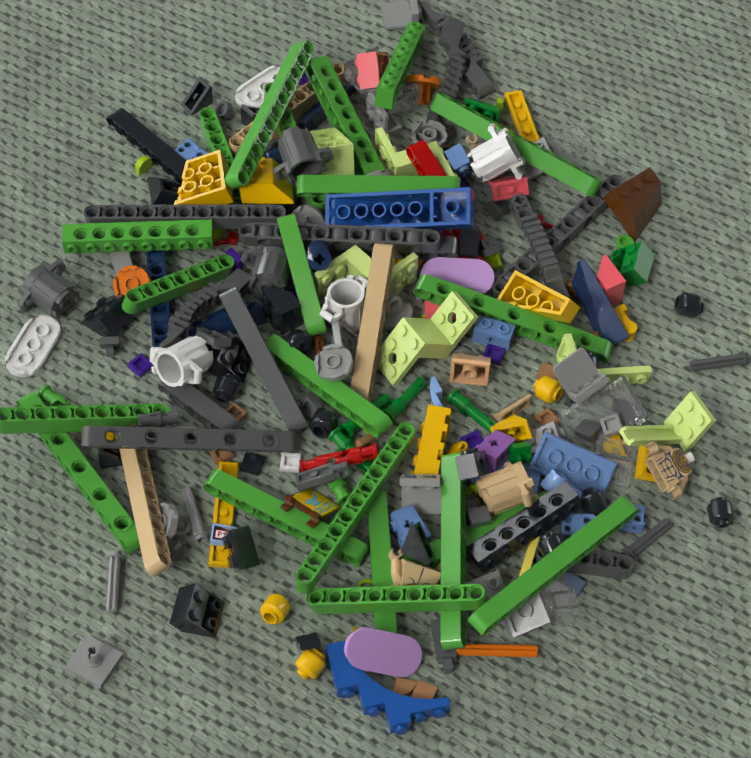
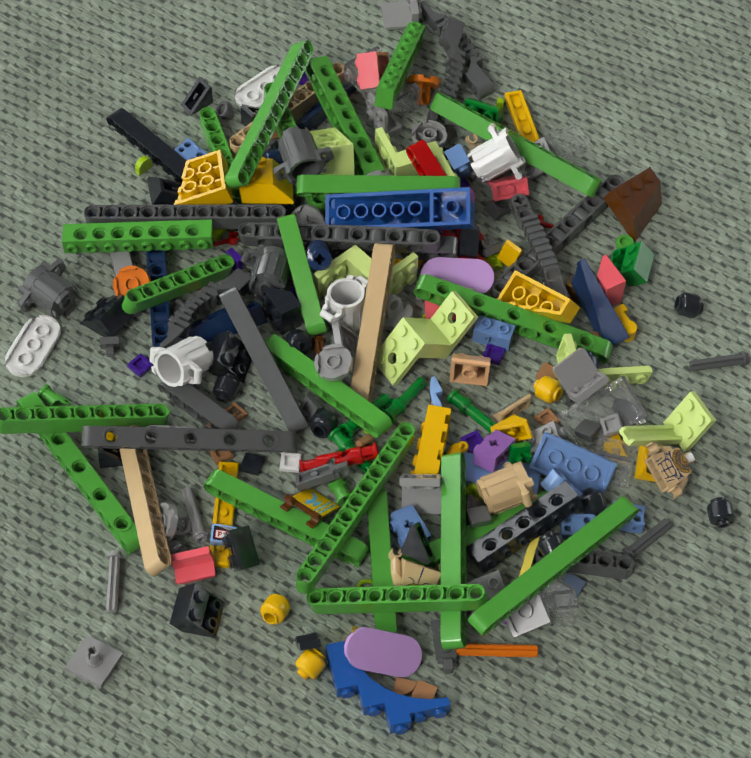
(158, 418): dark grey pin -> none
(193, 565): none -> coral panel
(213, 338): dark grey hinge -> none
(472, 464): brick -> none
(510, 253): none -> yellow slope

